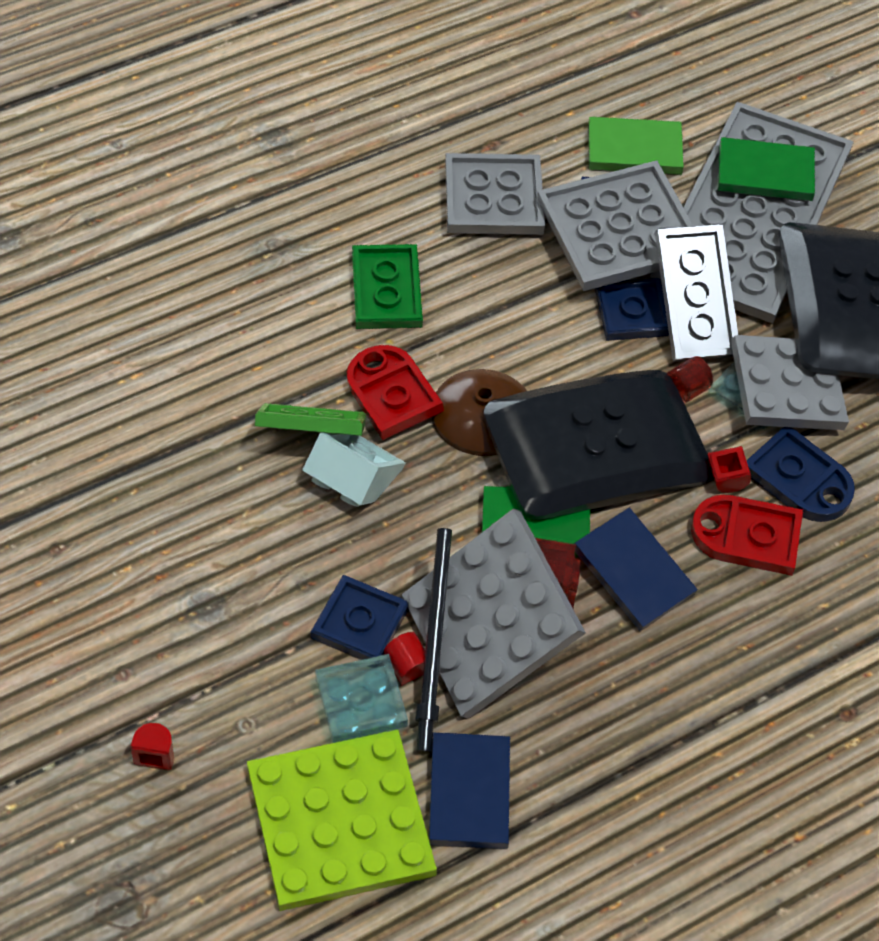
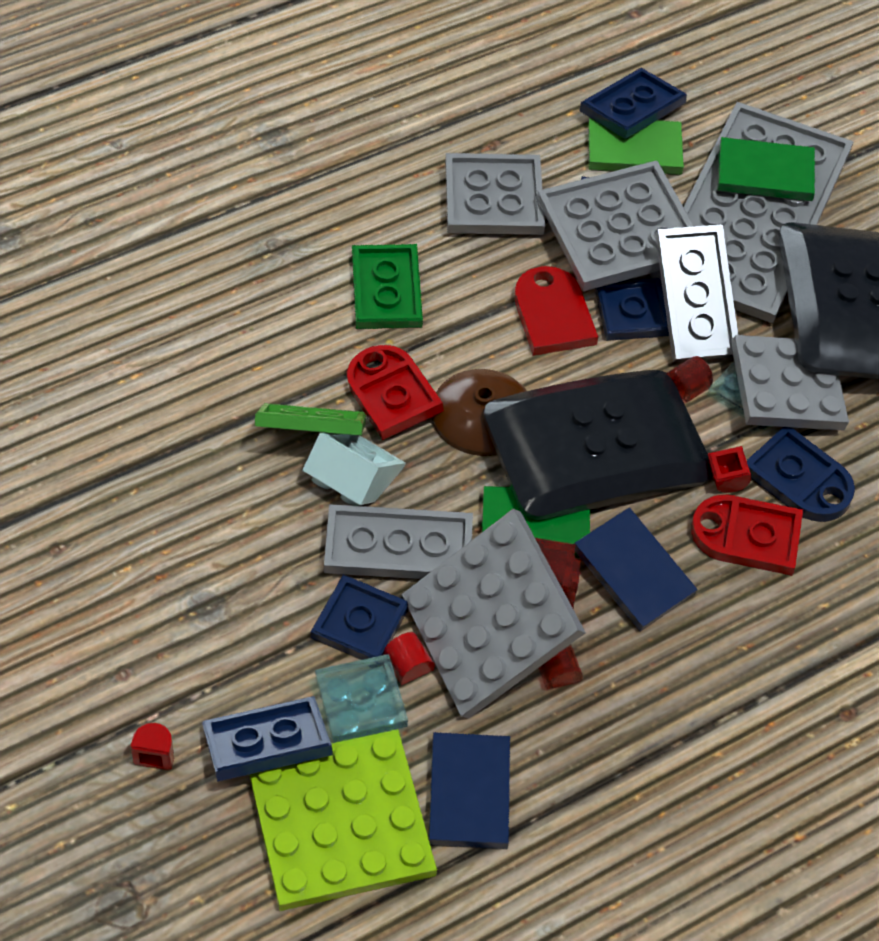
(266, 738): none -> dark blue tile
(392, 540): none -> light grey plate
(428, 712): black bar -> none
(555, 314): none -> red tile
(561, 669): none -> clear red brick
(633, 102): none -> dark blue tile

